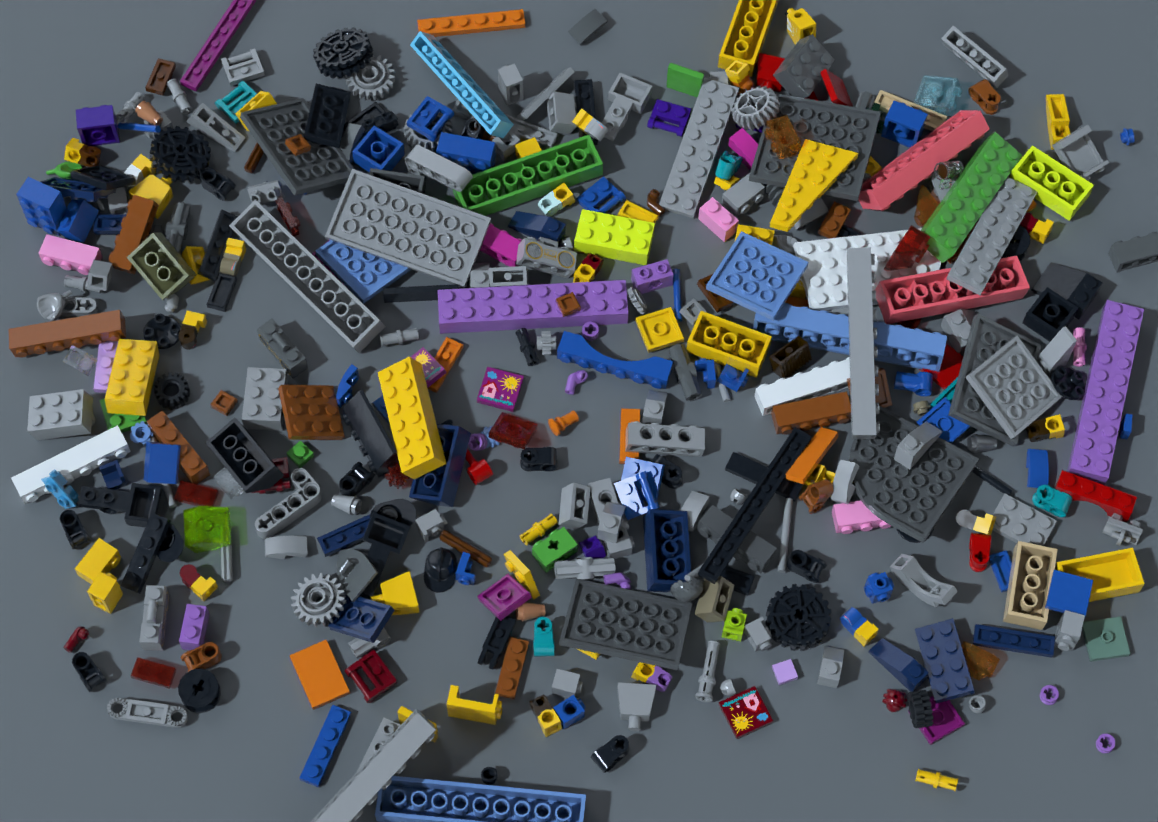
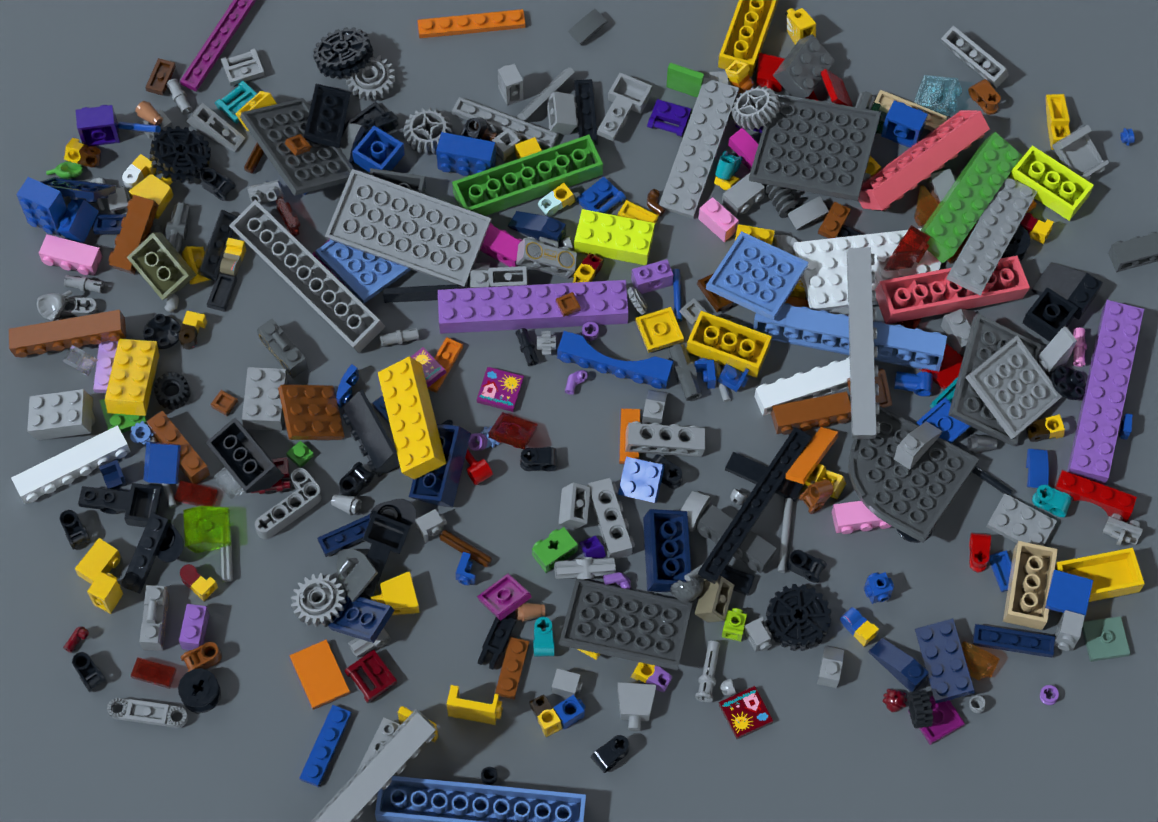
(65, 496): dark azure hinge -> none
(99, 275): light grey brick -> none
(103, 177): black tile -> none
(130, 107): light grey pin -> none
(281, 546): light grey slope -> none
(396, 481): clear red gear -> none
(425, 162): light grey beam -> none
(426, 114): blue plate -> none
(440, 570): black piece -> none
(461, 85): medium azure brick -> none
(522, 573): yellow wing -> none
(538, 529): yellow pin -> none
(562, 422): orange pin -> none
(590, 125): leg -> none
(611, 522): light grey slope -> none
(631, 498): plate -> none
(782, 137): clear orange brick -> none
(784, 672): lavender tile -> none
(790, 357): dark brown brick -> none
(810, 178): yellow wing -> none
(843, 479): light grey slope -> none
(920, 583): light grey arch -> none
(921, 408): dark tan plate -> none
(936, 779): yellow pin -> none
(946, 171): clear piece -> none
(969, 520): leg -> none
(1111, 741): medium lavender bush -> none

